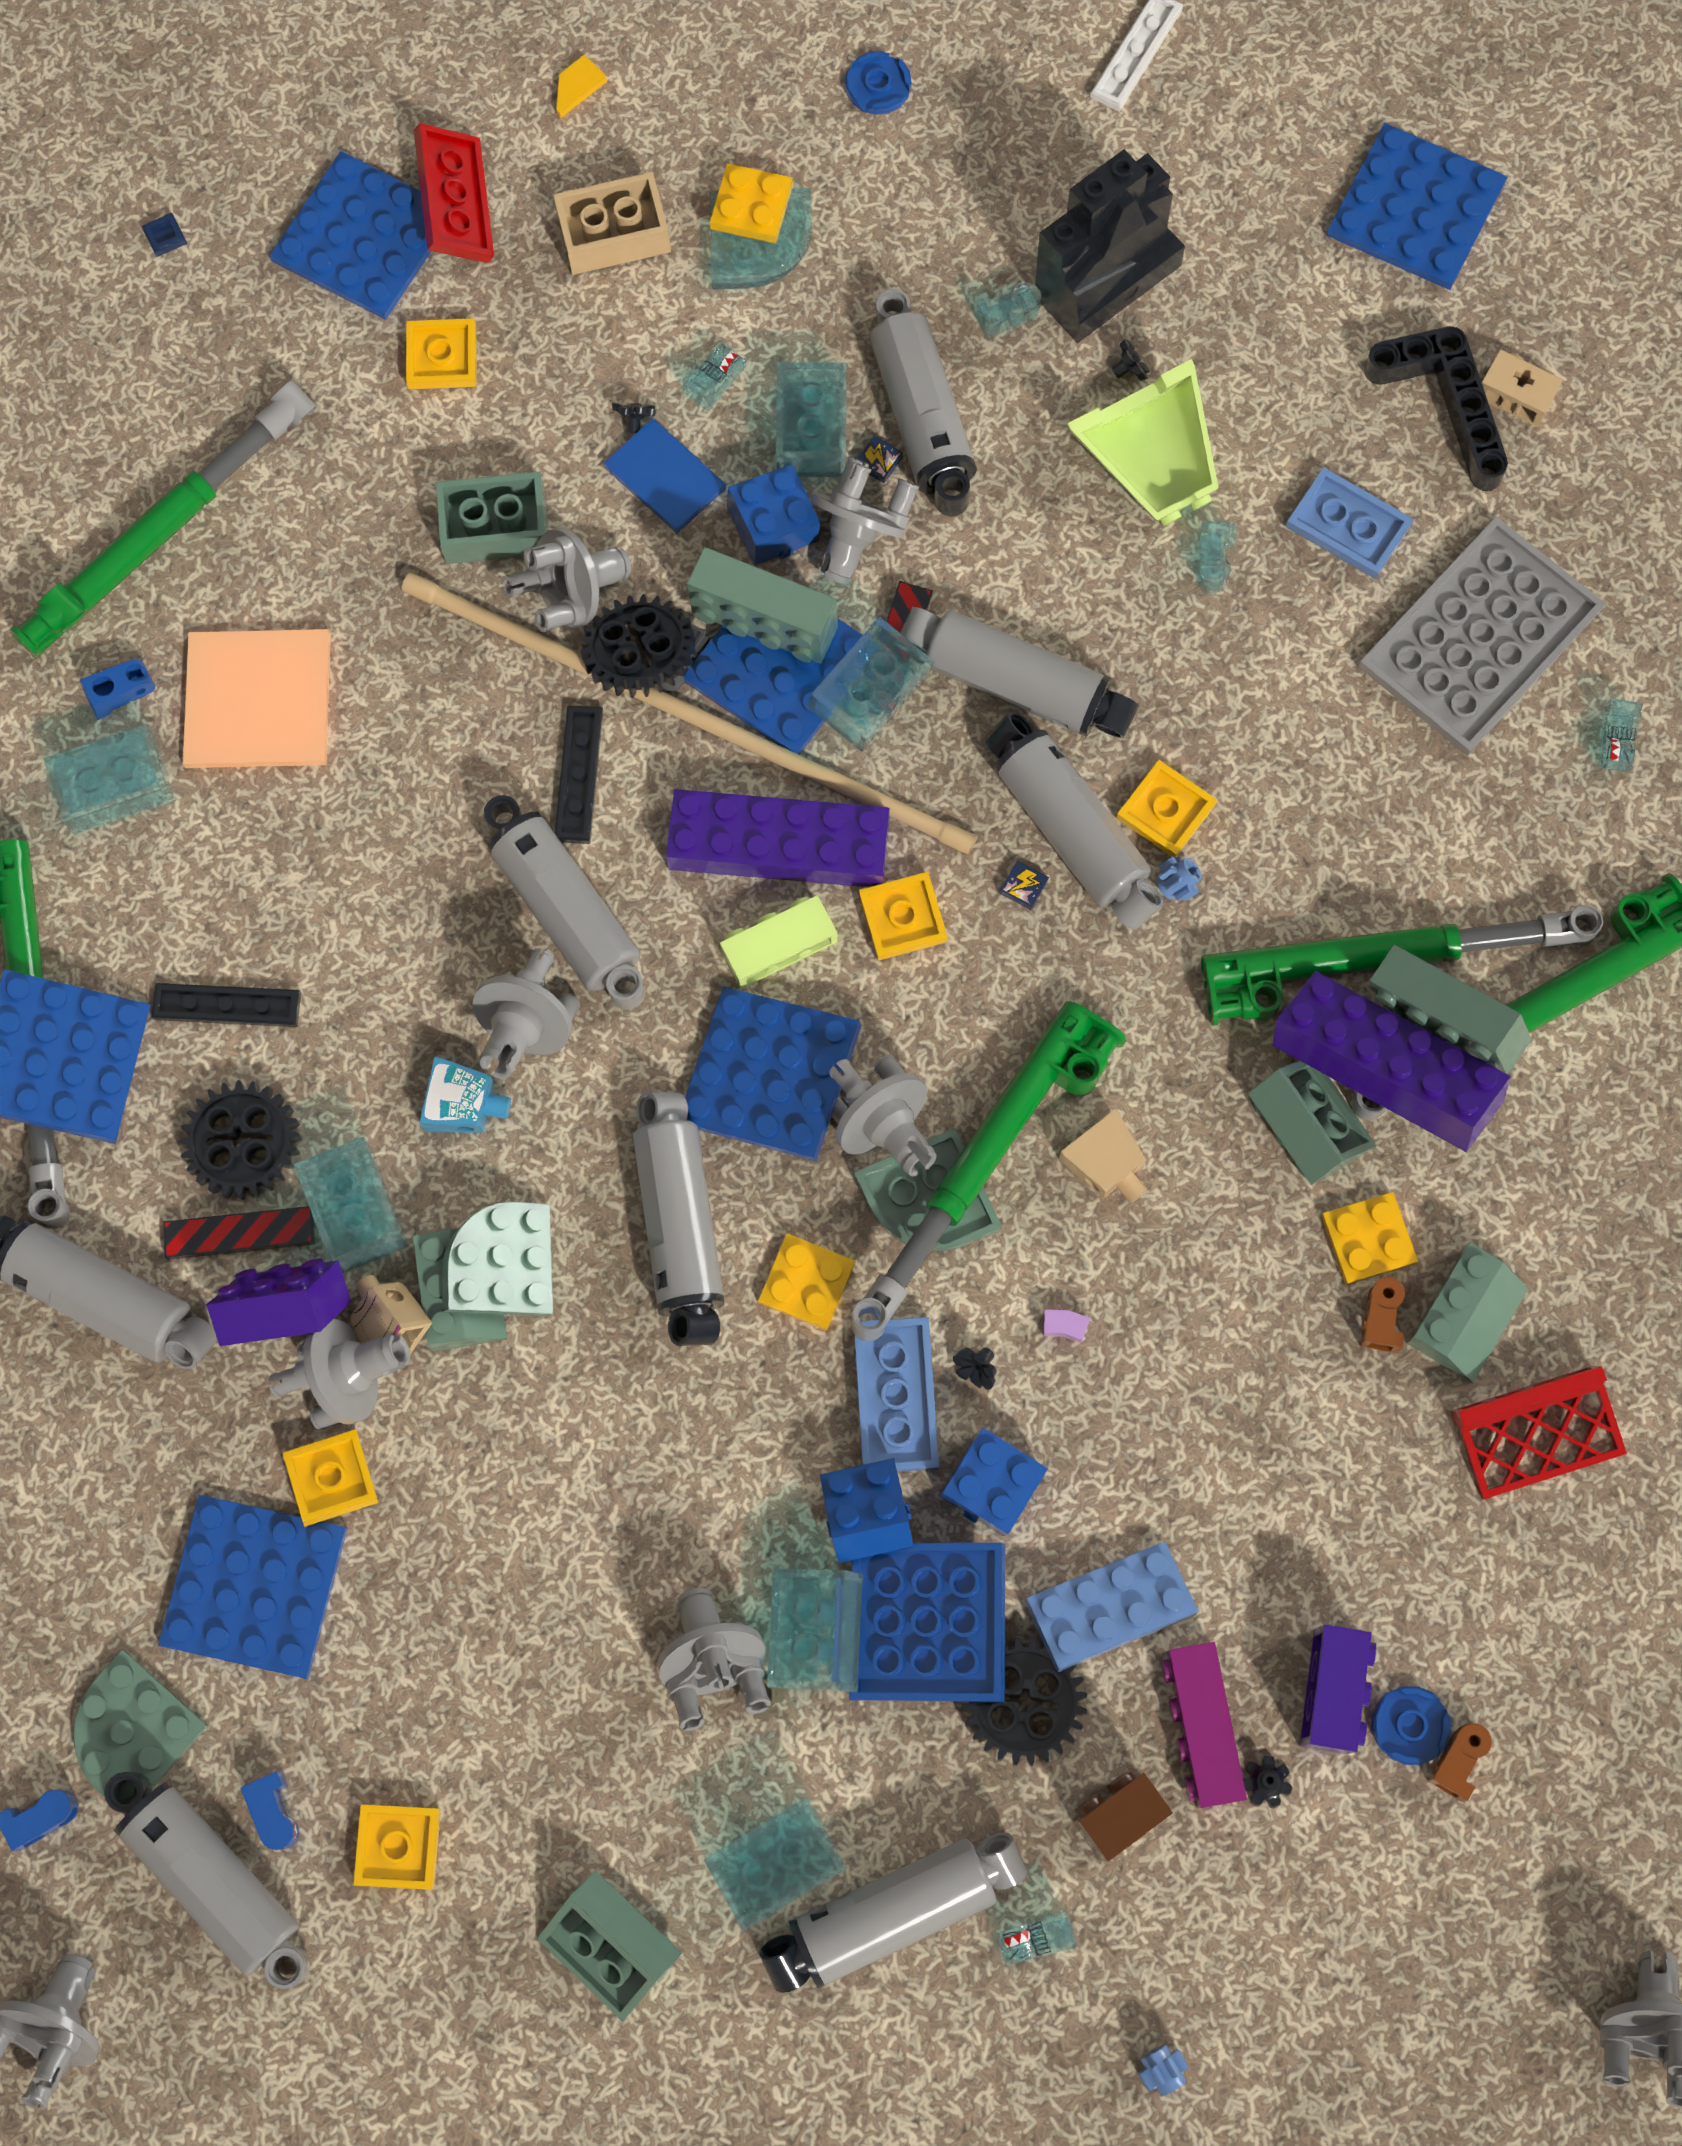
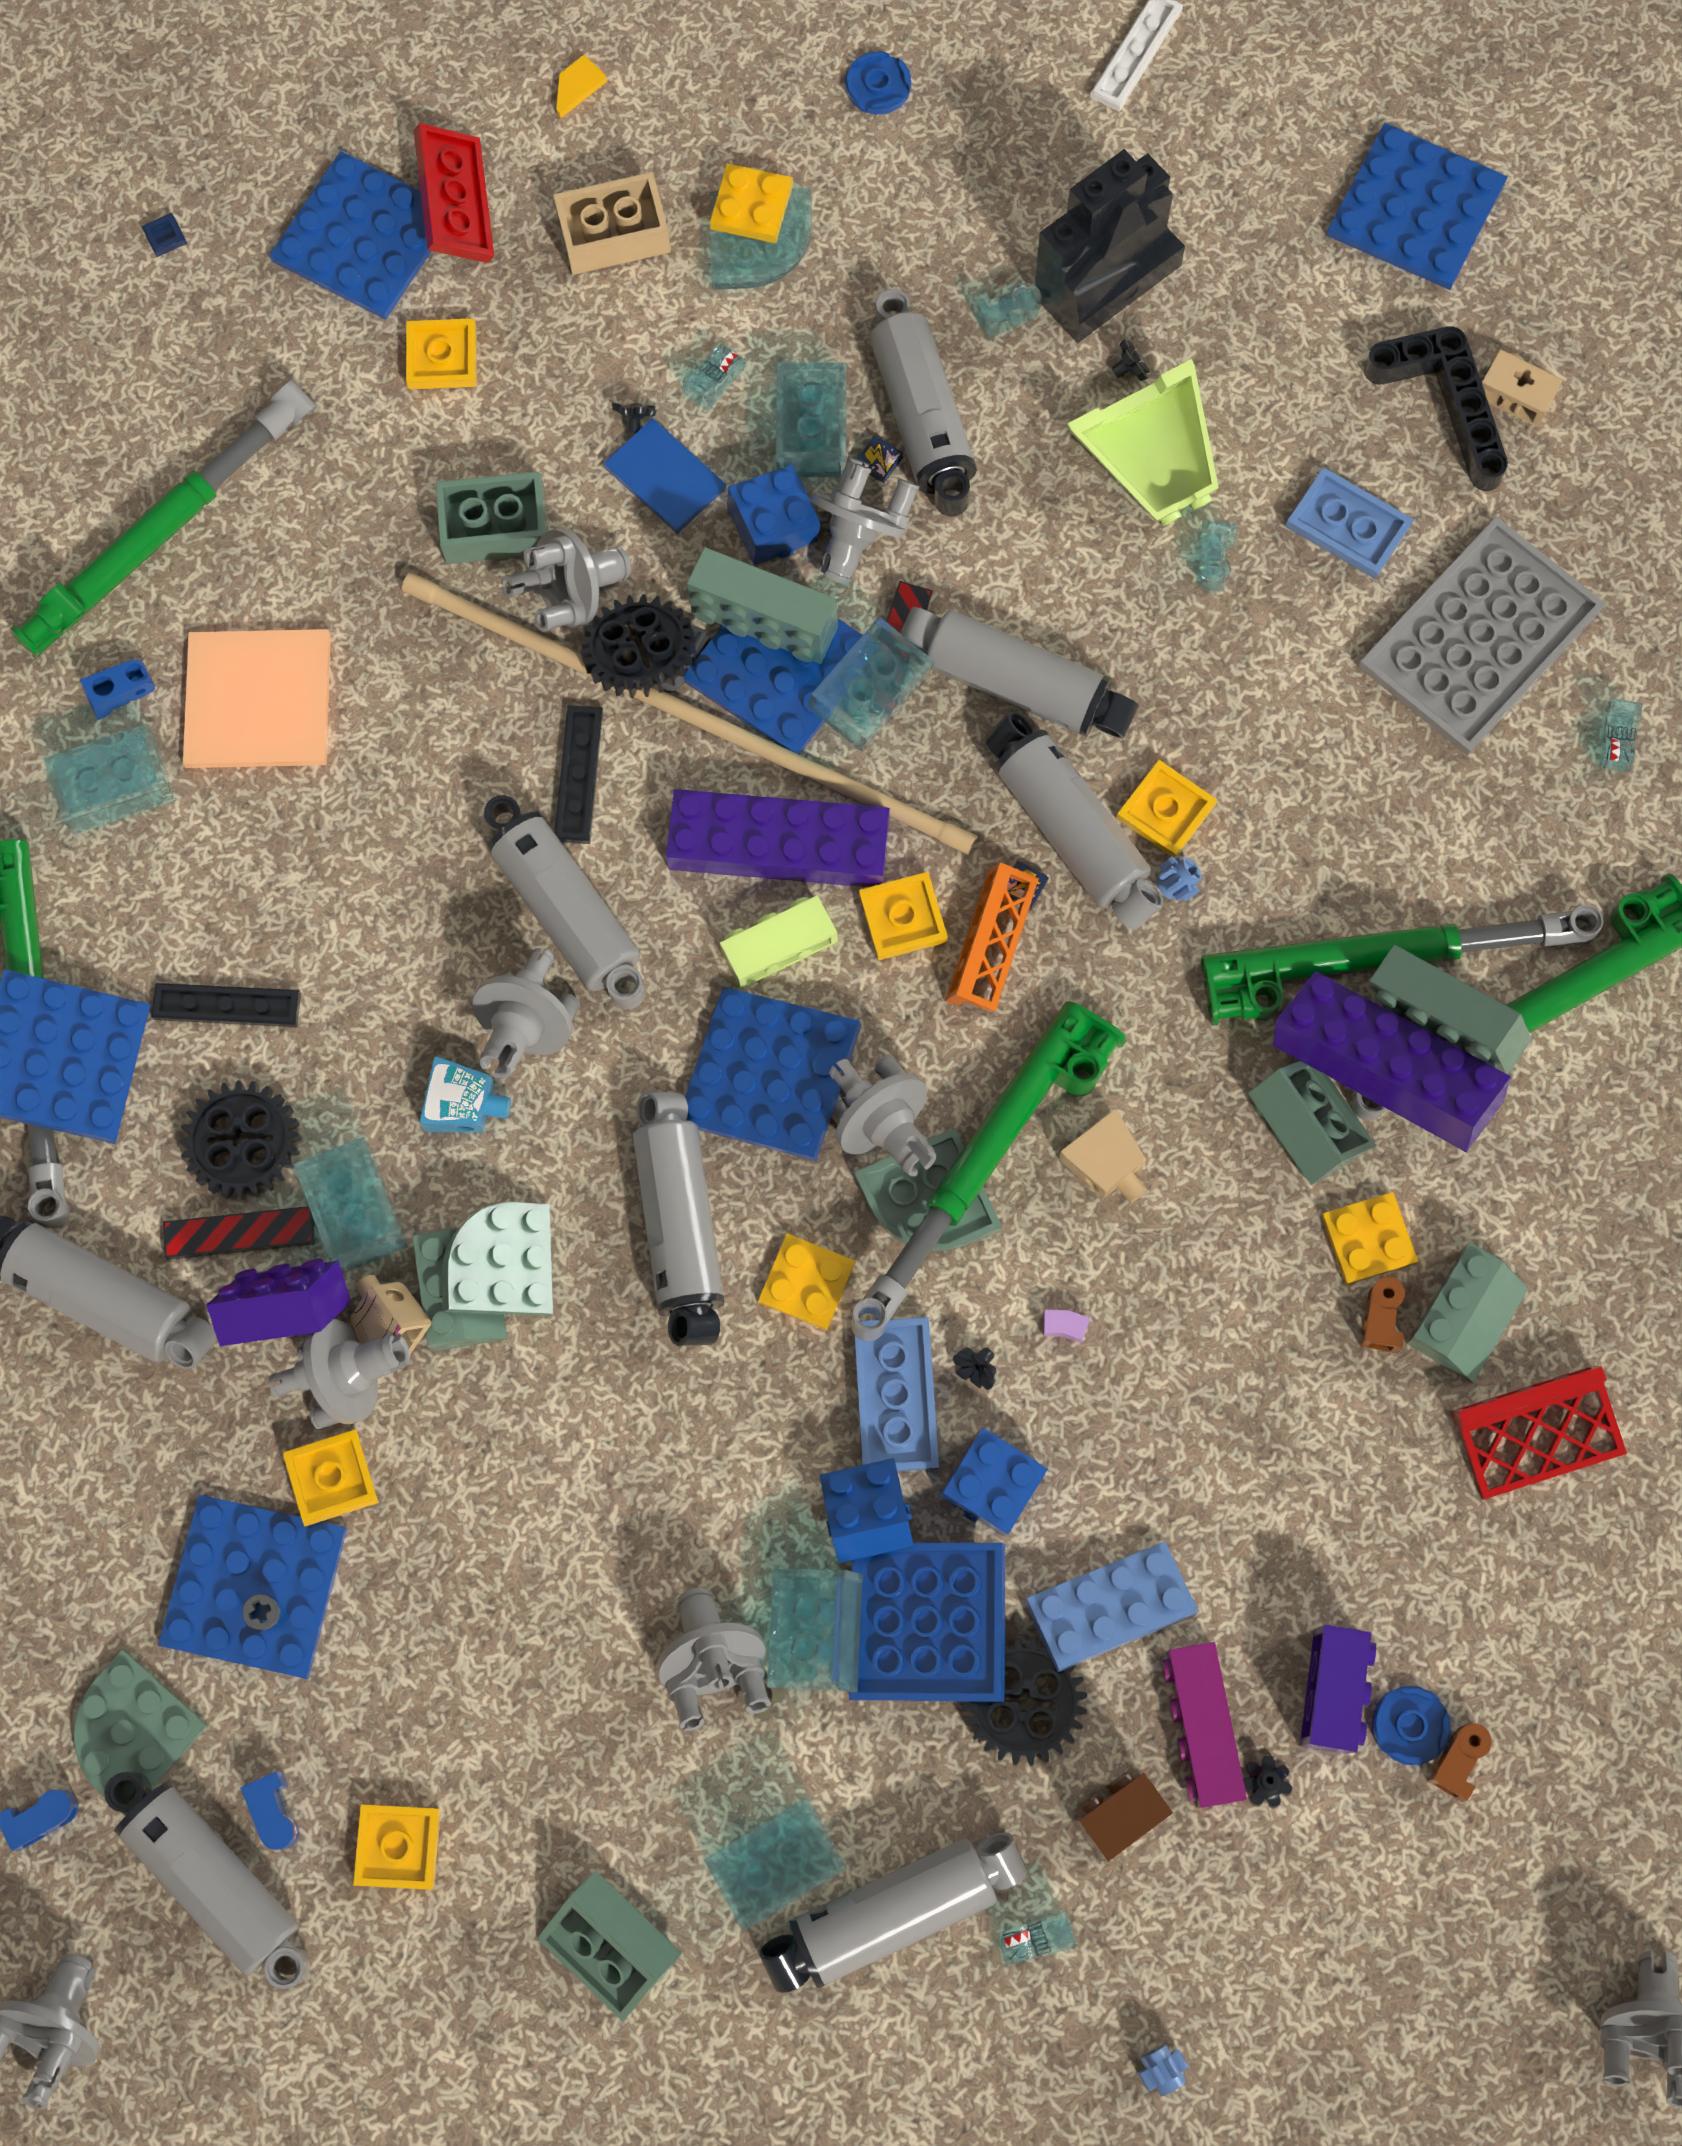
(250, 1608): none -> dark grey bush
(979, 933): none -> orange fence

